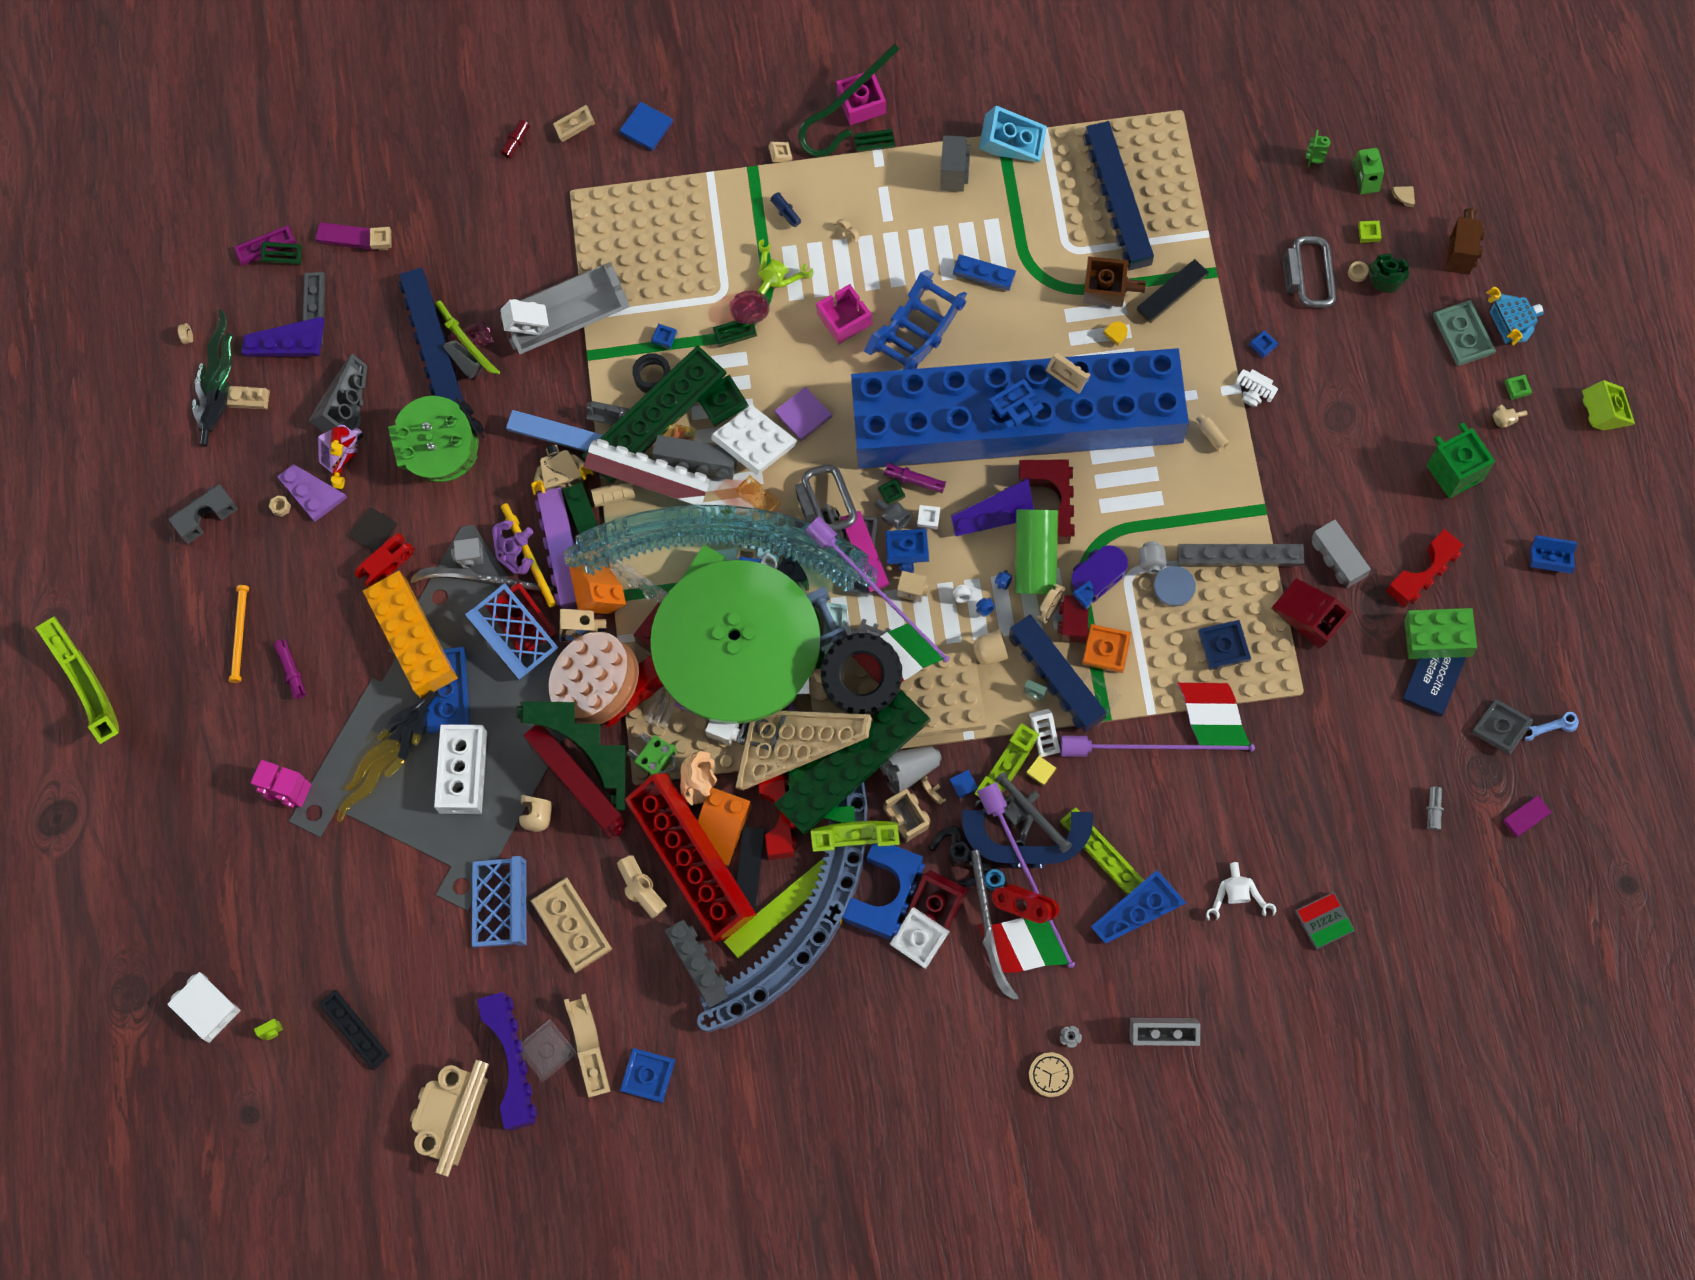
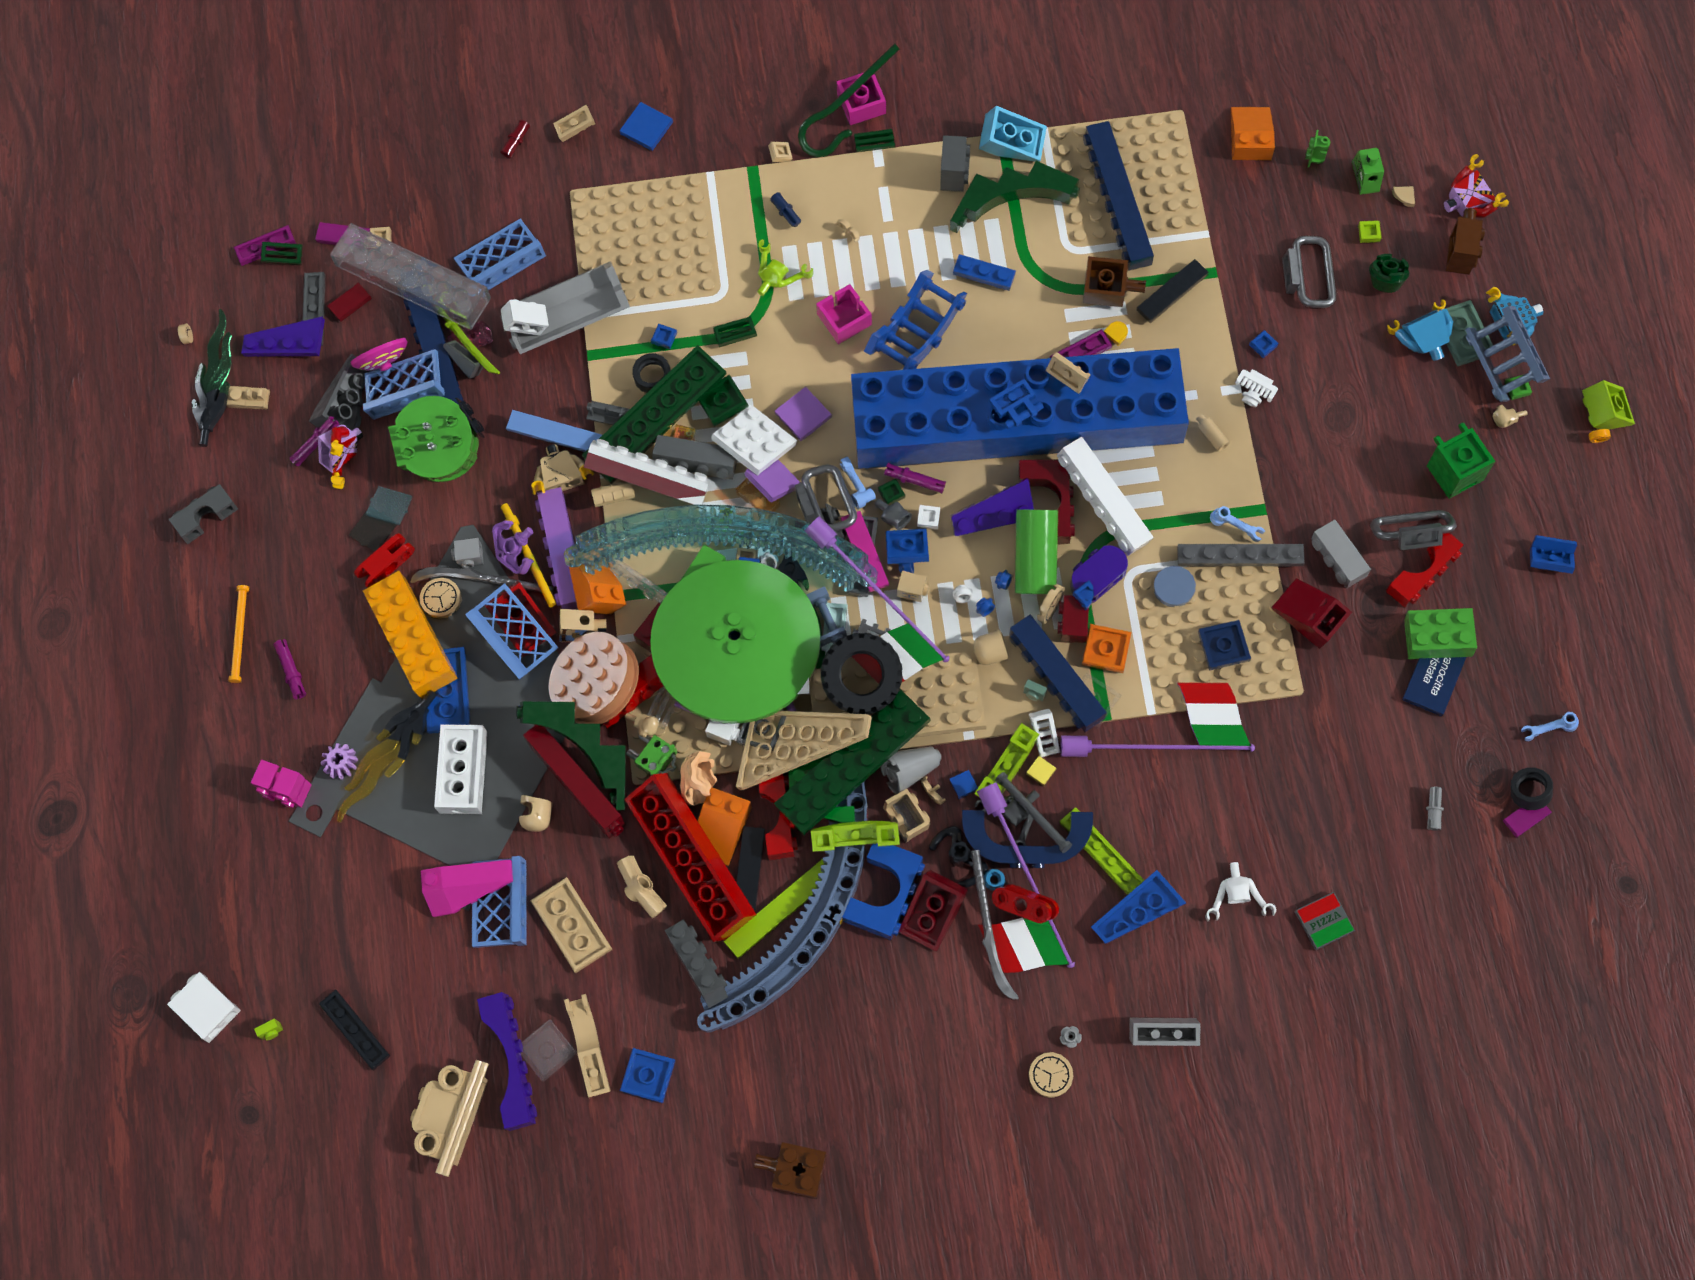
(95, 701): lime arch -> none
(279, 506): tan tile -> none
(310, 492): medium lavender wing -> none
(312, 443): none -> magenta pin
(344, 765): none -> lavender gear
(349, 302): none -> dark red tile
(380, 356): none -> dark pink dish
(389, 505): none -> clear light blue piece
(395, 402): none -> medium blue fence
(410, 276): none -> clear brick
(440, 598): none -> tan tile
(455, 886): none -> dark pink wedge
(506, 266): none -> medium blue fence
(580, 507): dark green slope -> none
(646, 724): none -> tan piece
(749, 307): clear pink tile -> none
(773, 481): none -> medium lavender tile
(783, 1169): none -> reddish brown brick
(862, 496): none -> light blue brick
(919, 937): white tile -> none
(987, 194): none -> dark green arch
(1091, 345): none -> magenta tile
(1104, 496): none -> white brick
(1152, 557): light grey head -> none
(1218, 520): none -> light blue brick
(1252, 133): none -> orange slope
(1358, 271): tan tile -> none
(1415, 536): none -> flat silver bar
(1426, 332): none -> dark azure torso
(1471, 191): none -> torso
(1502, 726): dark grey tile -> none
(1528, 353): none -> sand blue fence
(1531, 774): none -> black tyre
(1599, 435): none -> light orange tile

